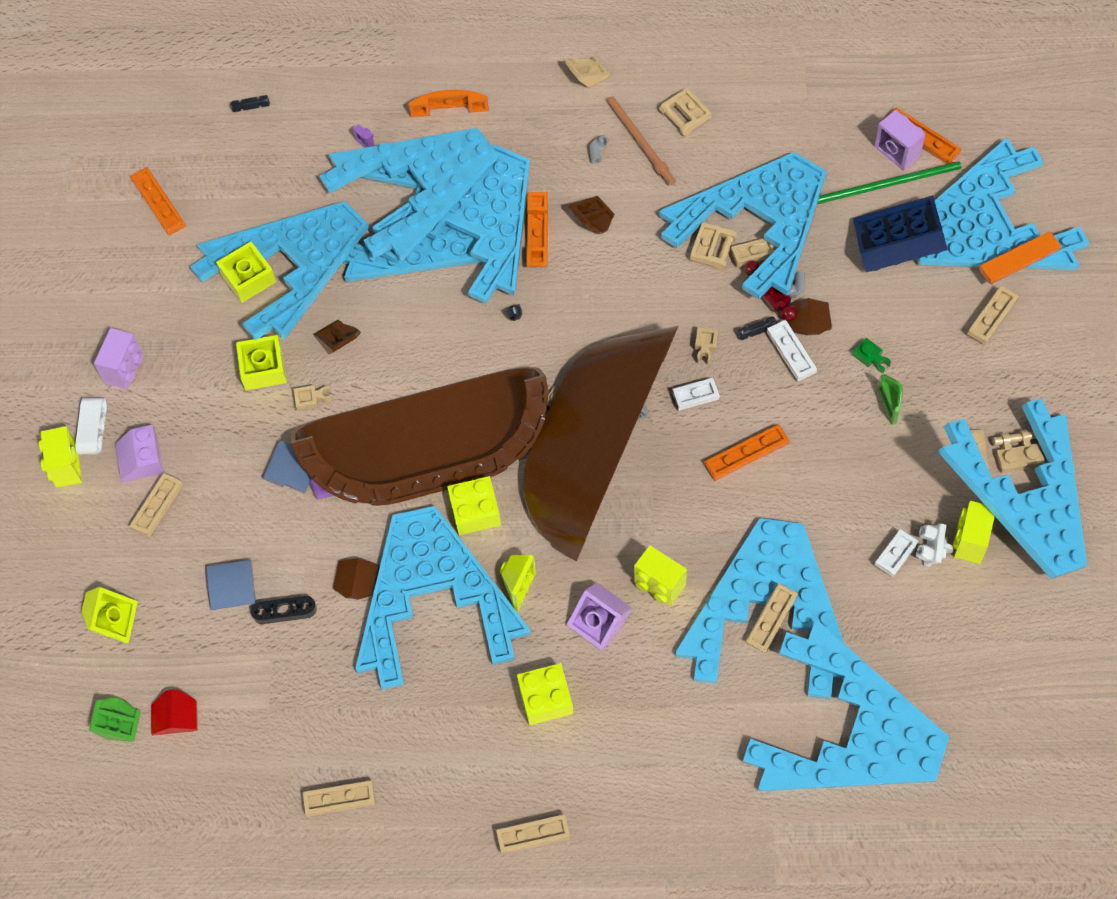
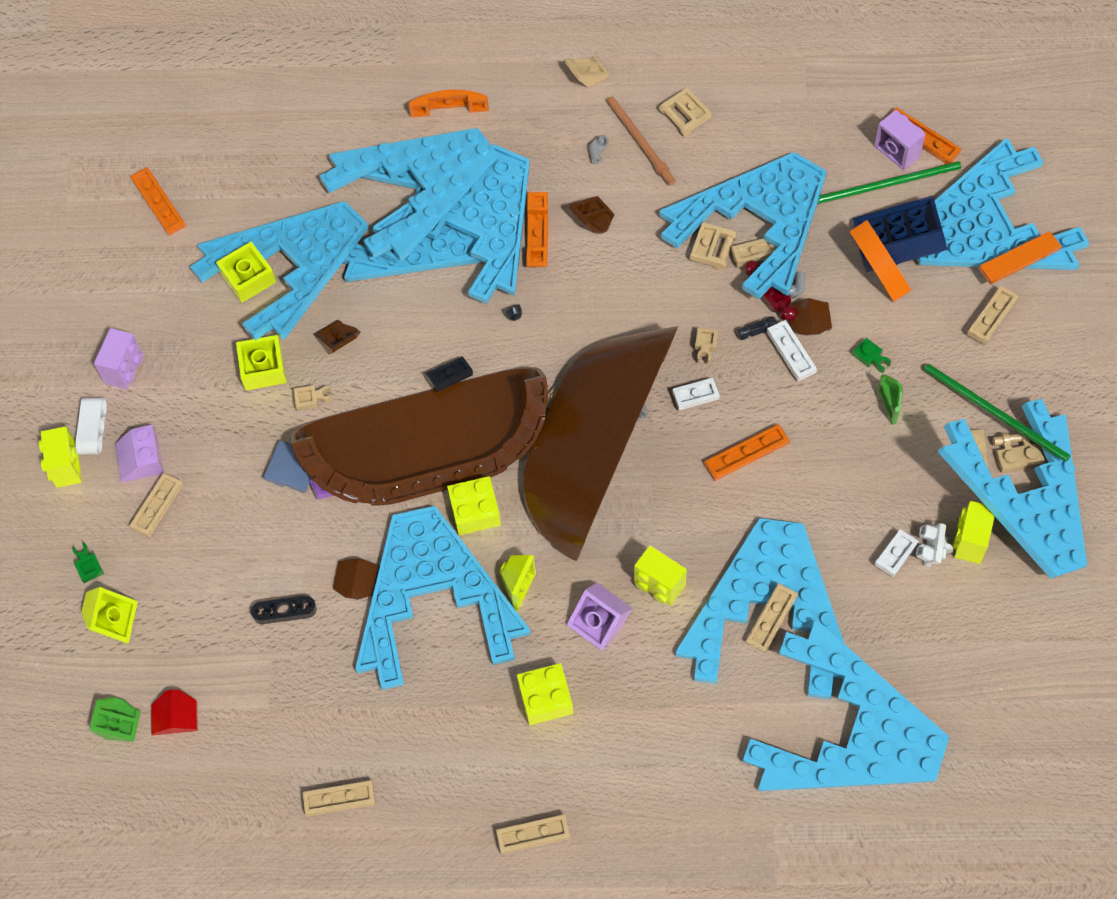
(88, 565): none -> green plate
(231, 585): sand blue slope -> none
(250, 103): black axle -> none
(363, 136): medium lavender plate -> none
(449, 374): none -> black plate
(880, 260): none -> orange slope
(997, 413): none -> green piece

